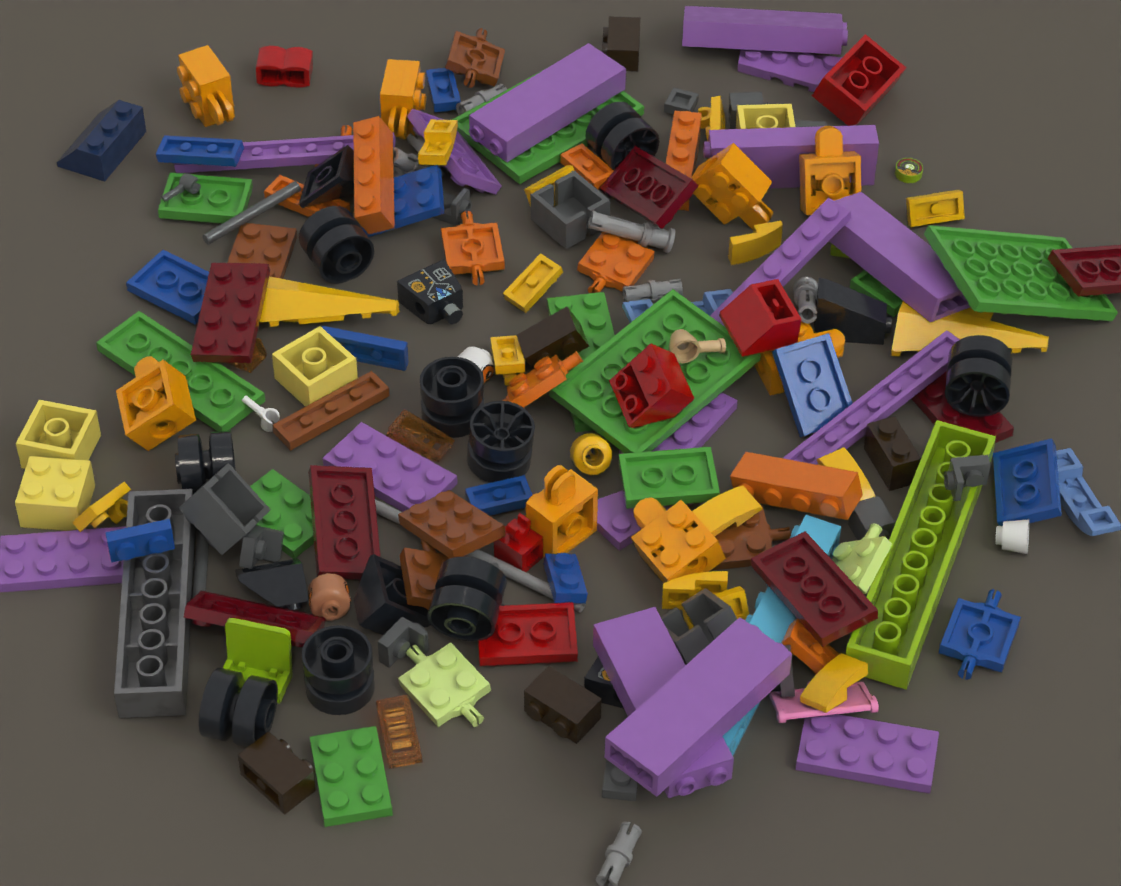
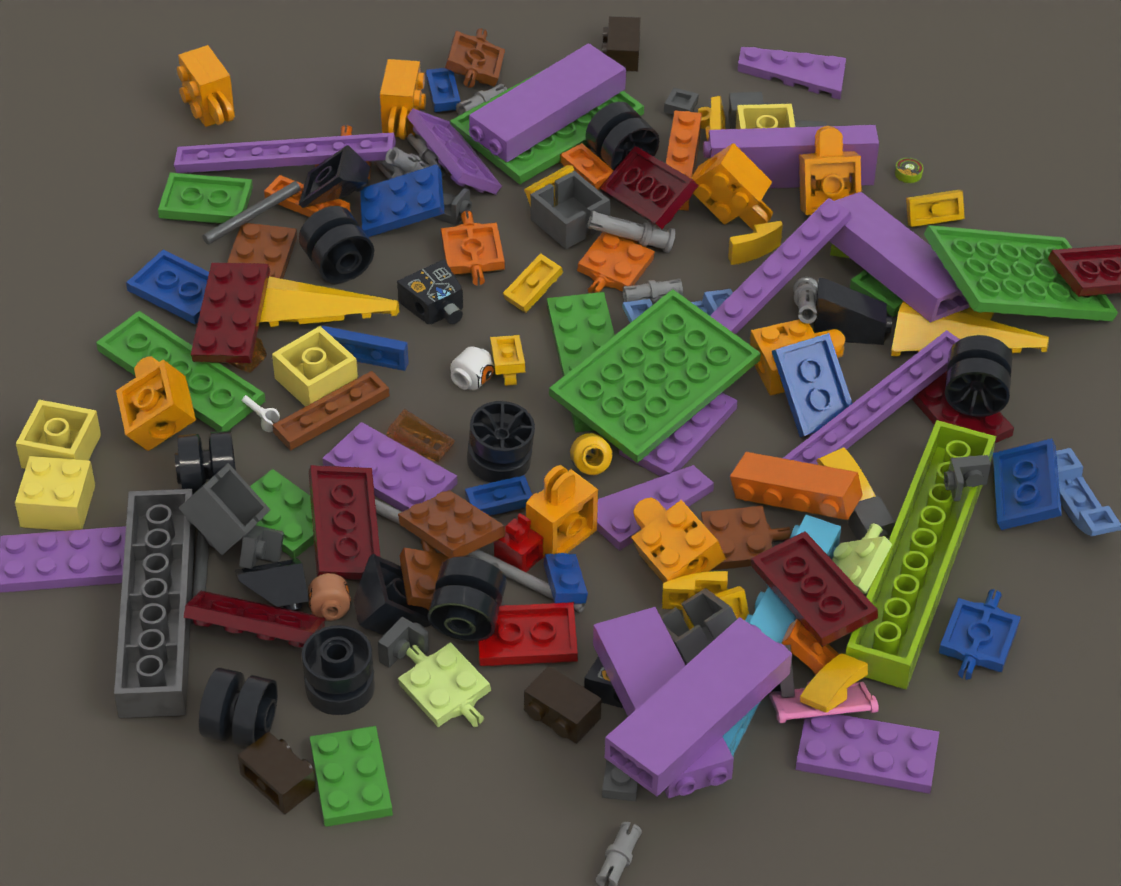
(105, 141): dark blue slope -> none
(111, 502): yellow plate -> none
(140, 540): blue plate -> none
(186, 182): dark grey hand -> none
(200, 151): blue plate -> none
(259, 652): lime bracket -> none
(284, 66): red brick -> none
(373, 175): orange brick -> none
(396, 711): clear orange slope -> none
(438, 143): yellow slope -> none
(451, 394): black wheel -> none
(545, 376): orange plate -> none
(555, 335): dark brown brick -> none
(651, 387): red slope -> none
(669, 476): bright green plate -> none
(688, 348): tan bar -> none
(727, 508): yellow slope -> none
(761, 318): red slope -> none
(764, 30): medium lavender brick -> none
(858, 81): red brick -> none
(891, 452): dark brown brick -> none
(1013, 536): white hat -> none

